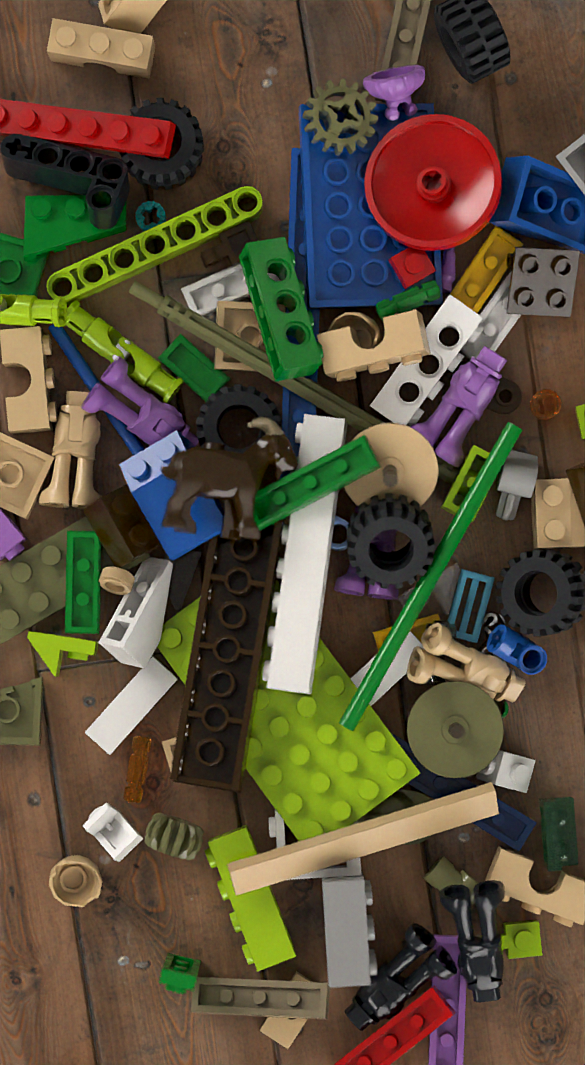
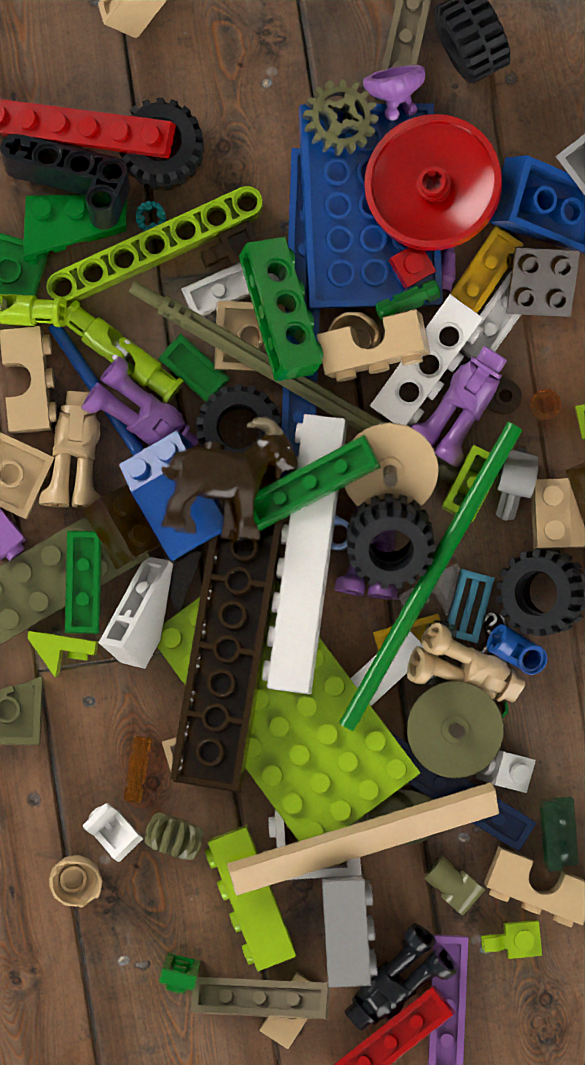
(85, 43): tan arch -> none
(116, 580): tan tile -> none
(131, 705): white tile -> none
(479, 957): black piece -> none

